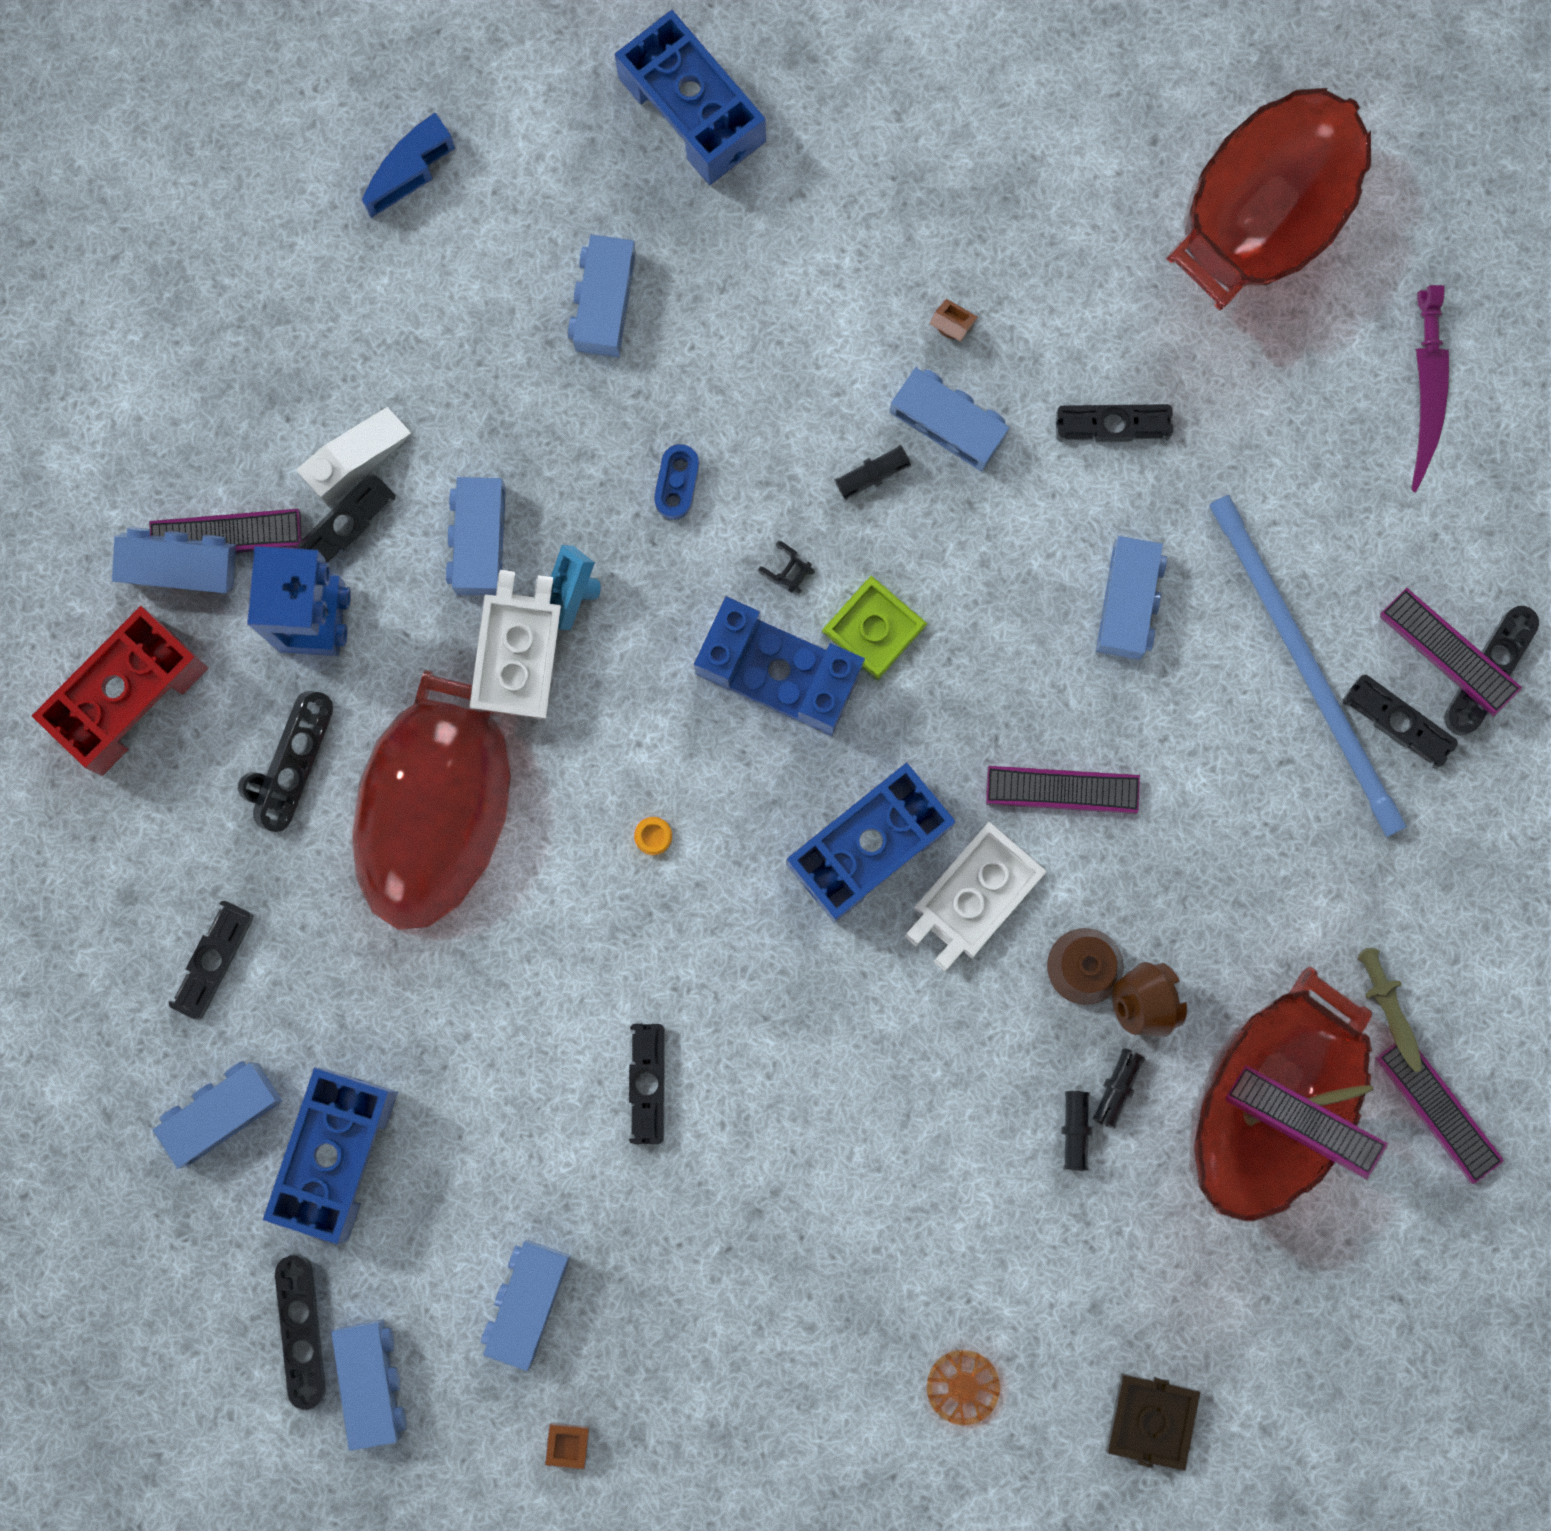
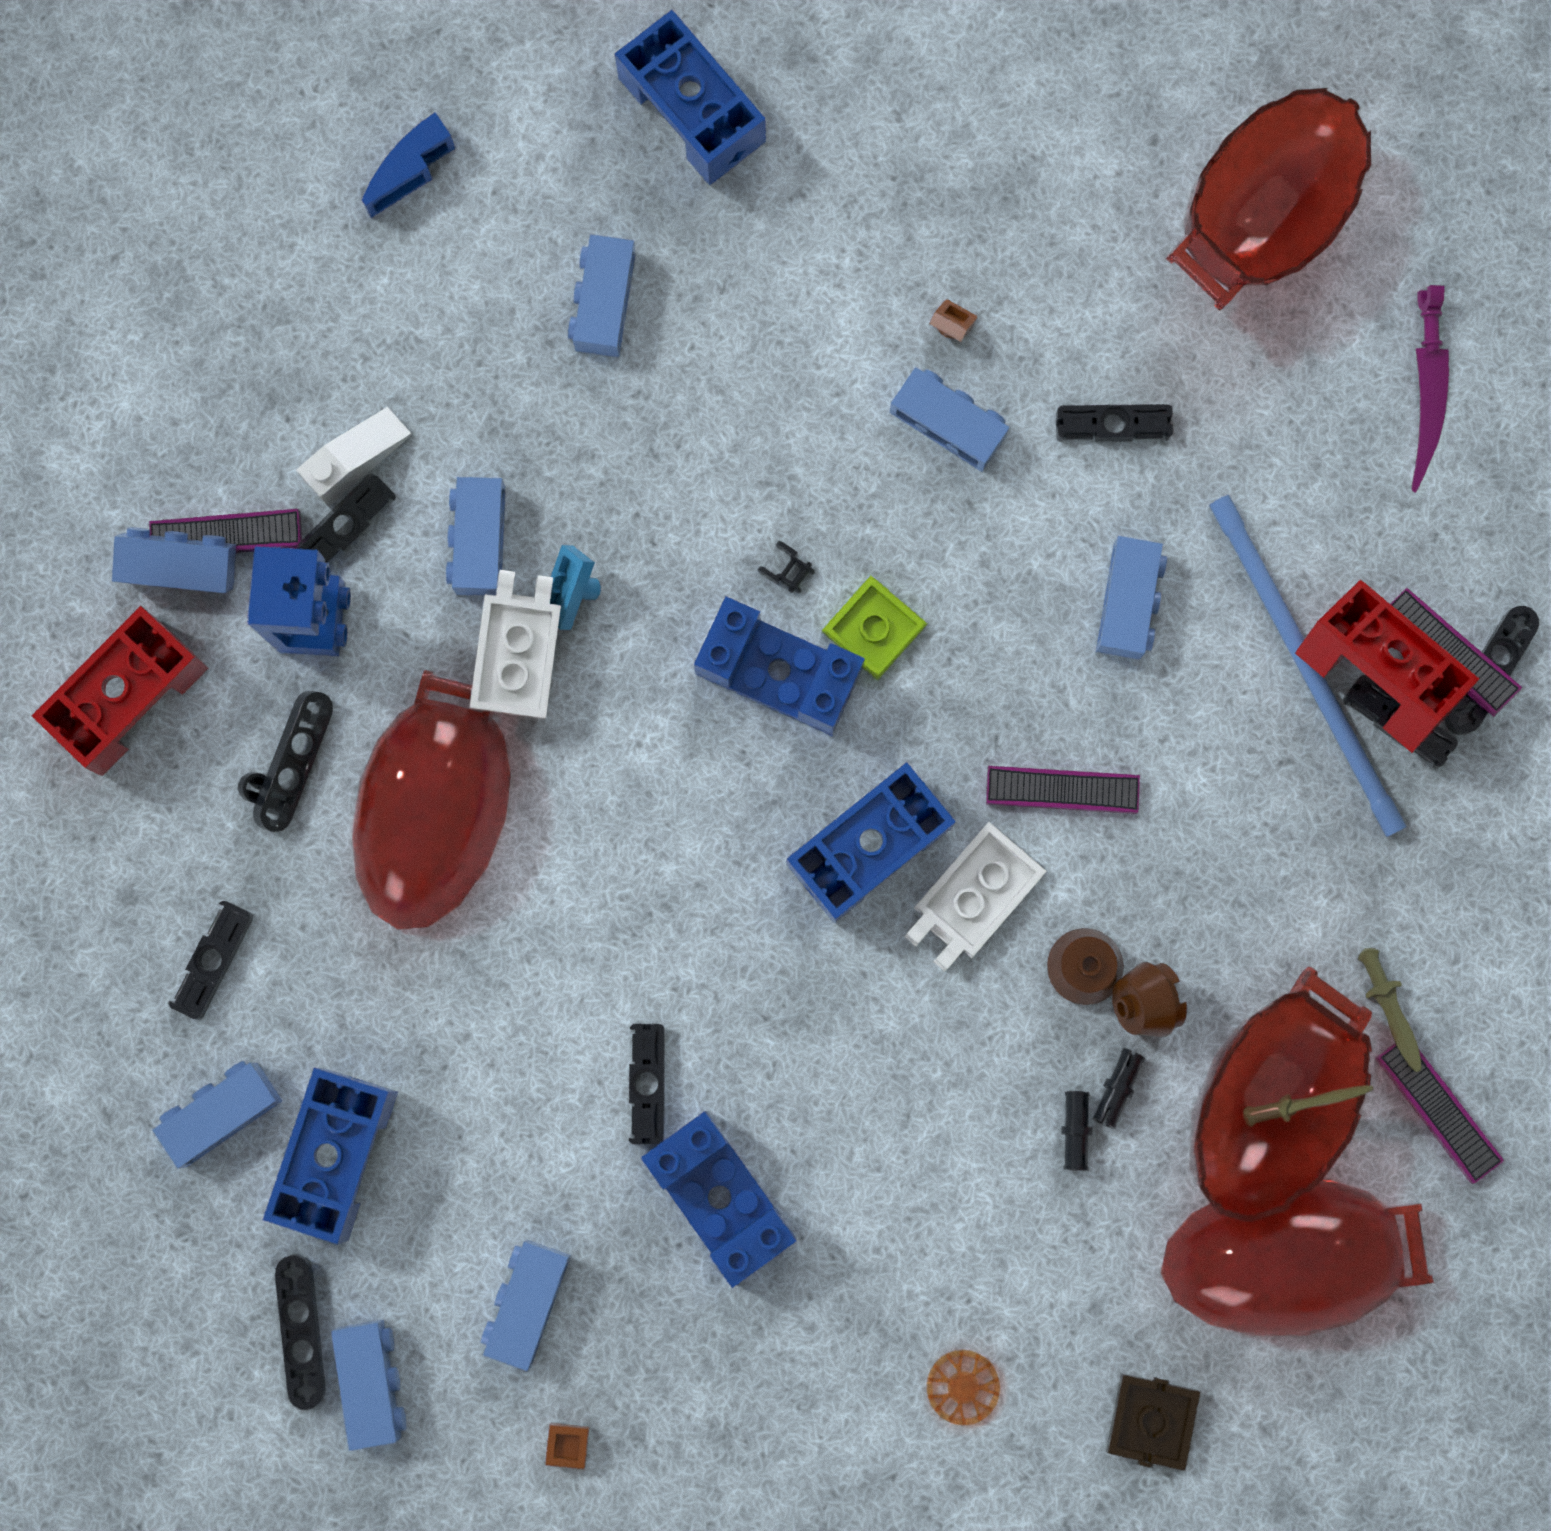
(653, 836): light orange tile -> none
(675, 482): blue plate -> none
(745, 1231): none -> blue plate
(872, 472): black pin -> none
(1298, 1269): none -> clear red windscreen
(1307, 1122): tile -> none
(1424, 683): none -> red plate

